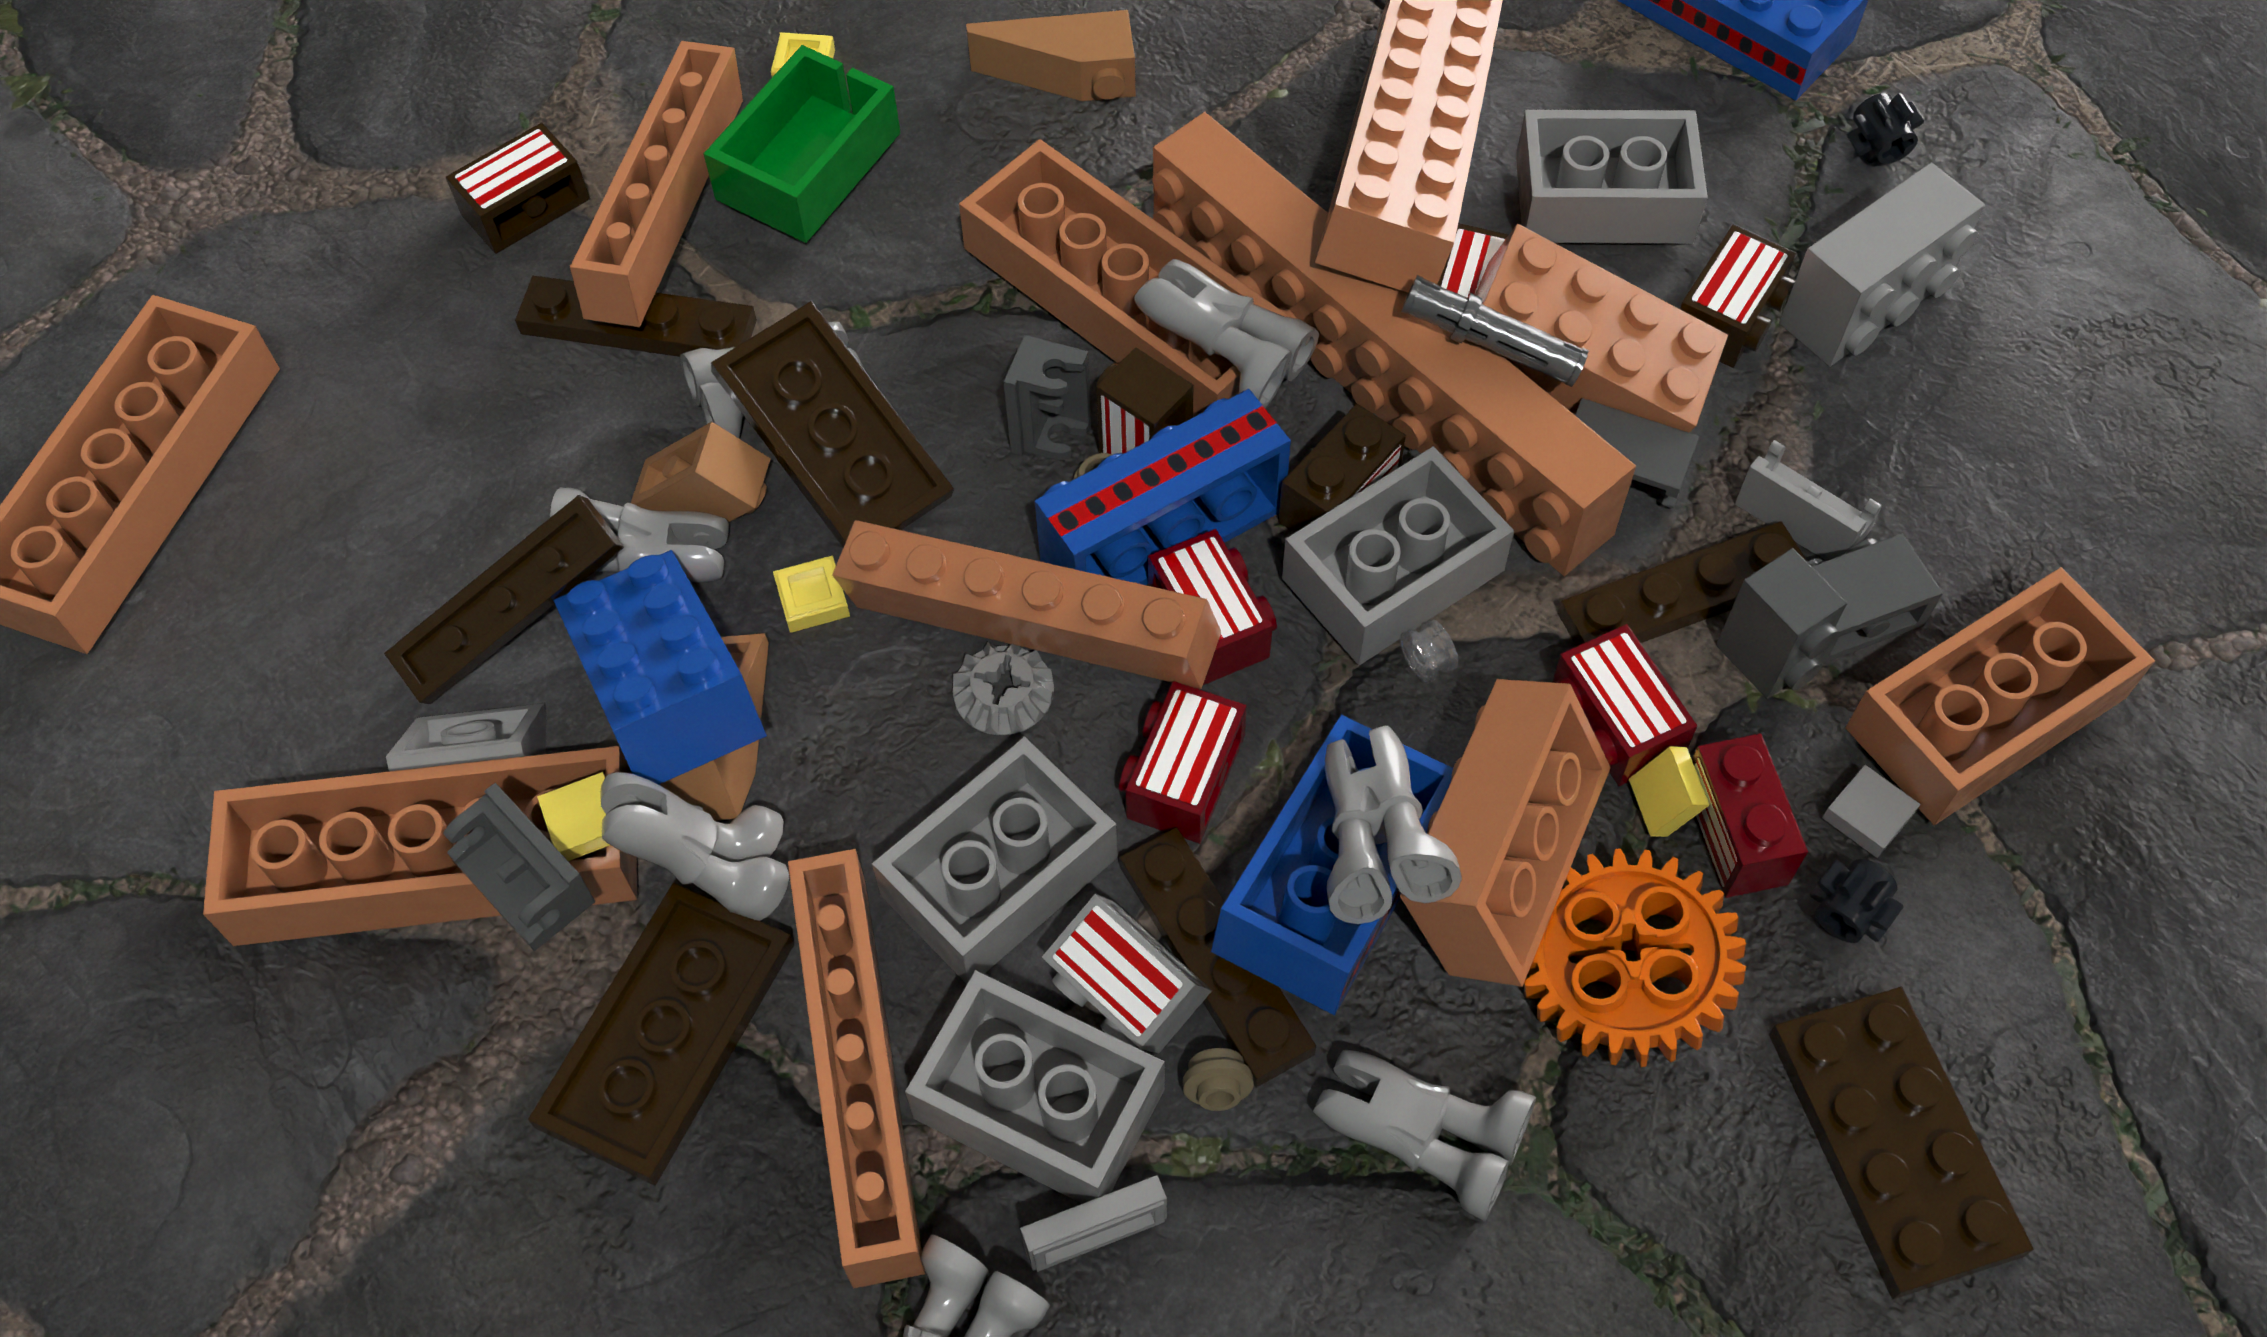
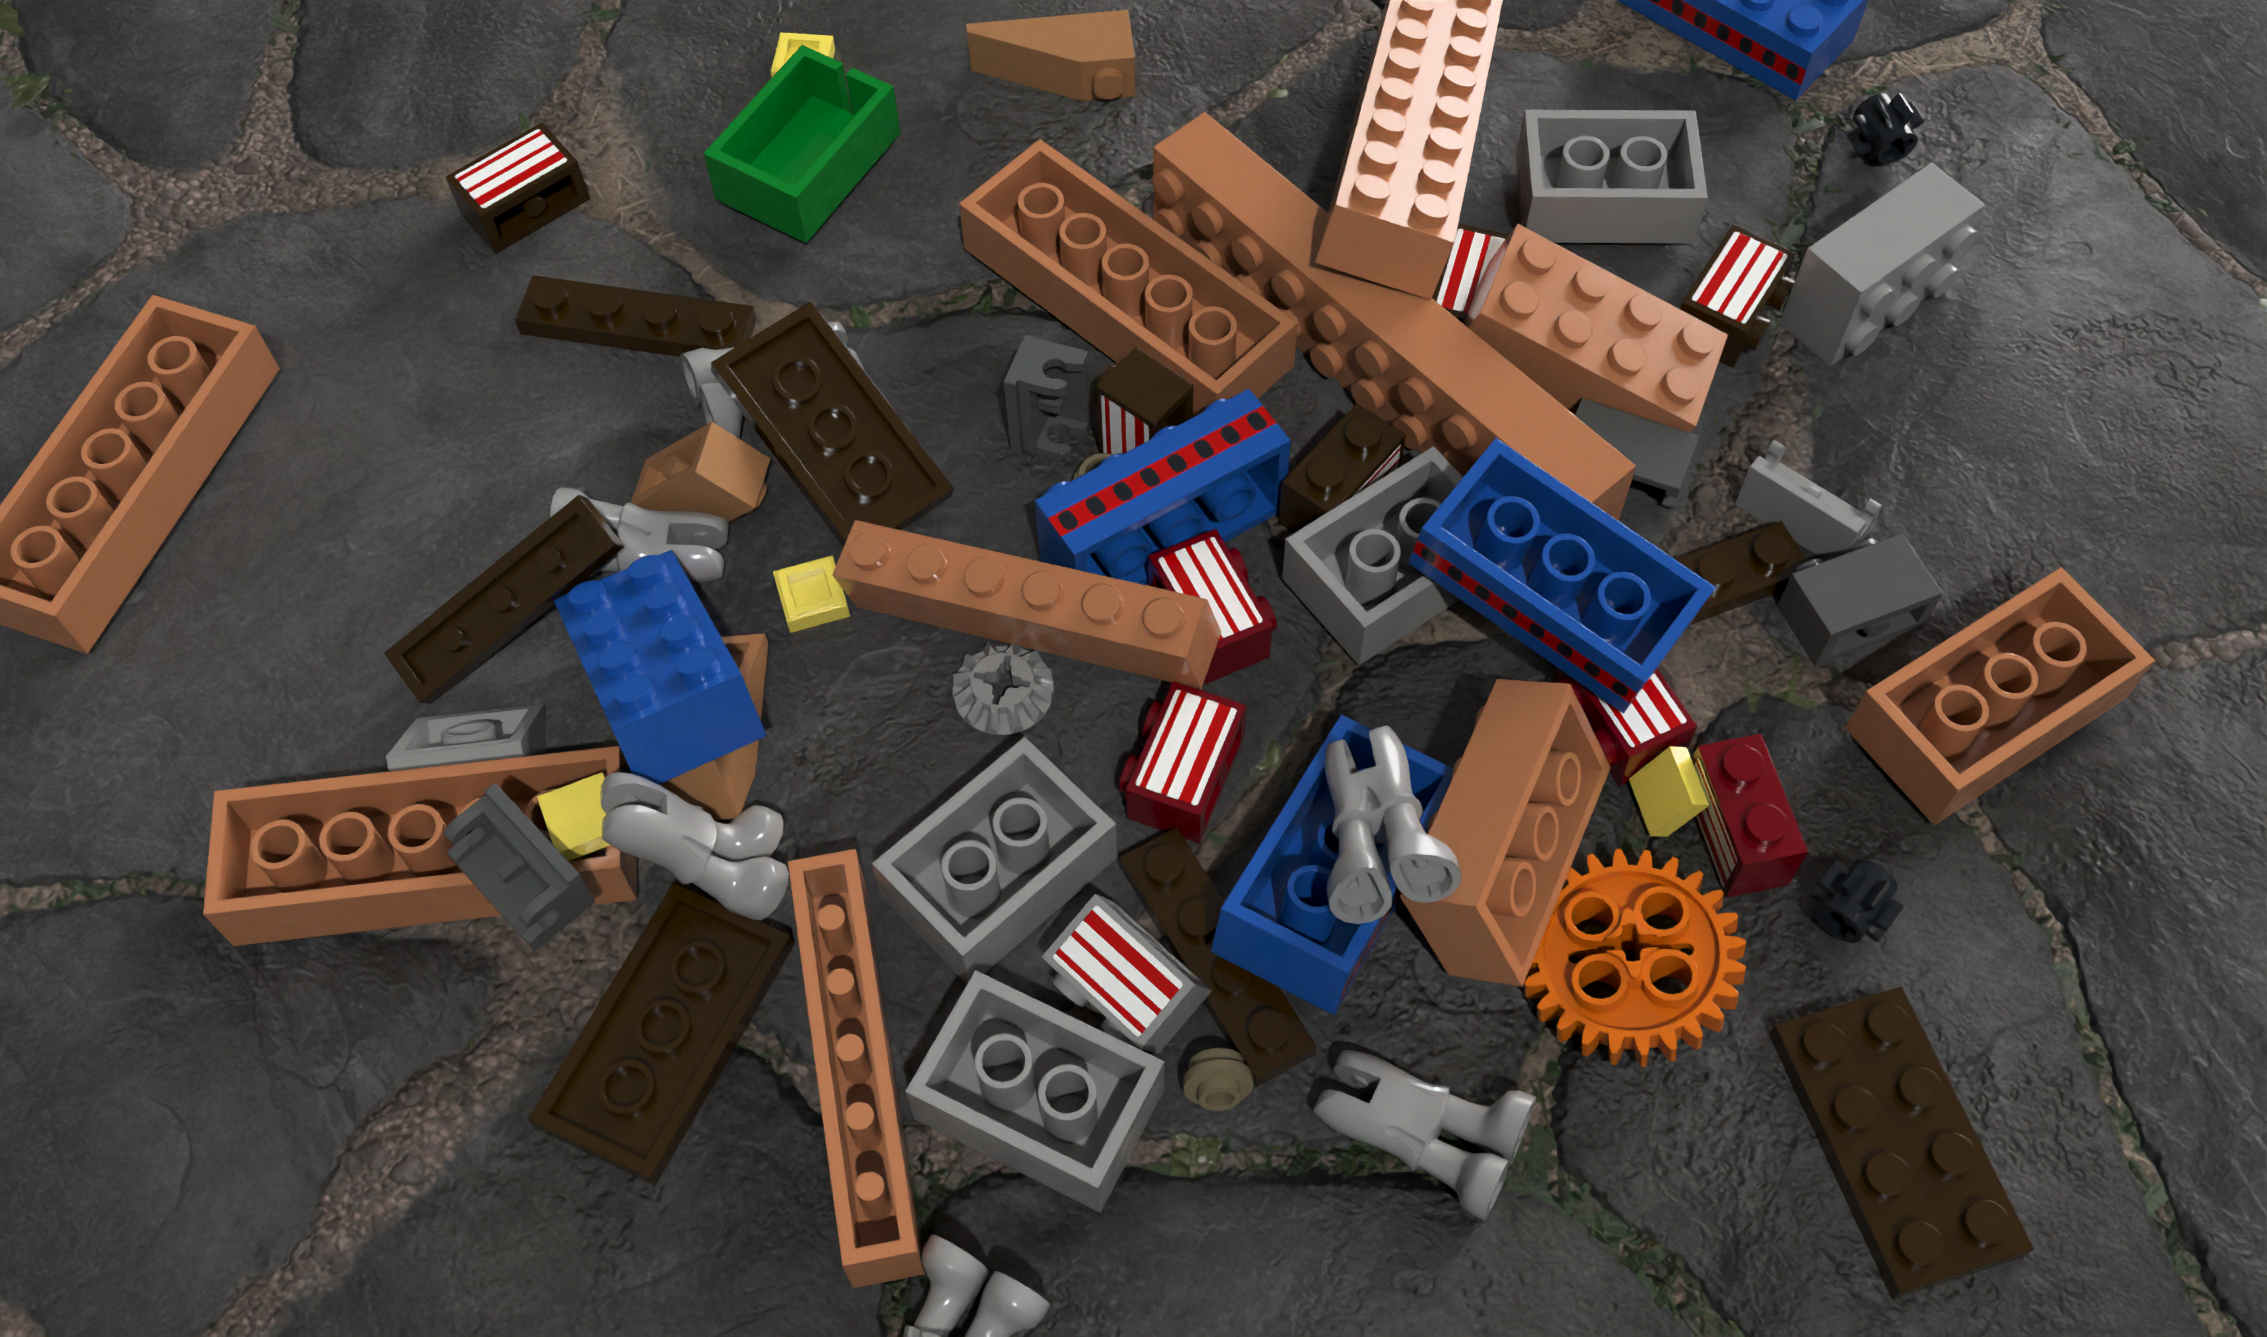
(656, 186): nougat brick -> none
(1095, 1223): light grey tile -> none
(1228, 324): light grey piece -> none
(1429, 650): clear bush -> none
(1491, 329): dark grey pin -> none
(1559, 574): none -> blue brick
(1781, 624): dark grey brick -> none
(1871, 811): light grey tile -> none

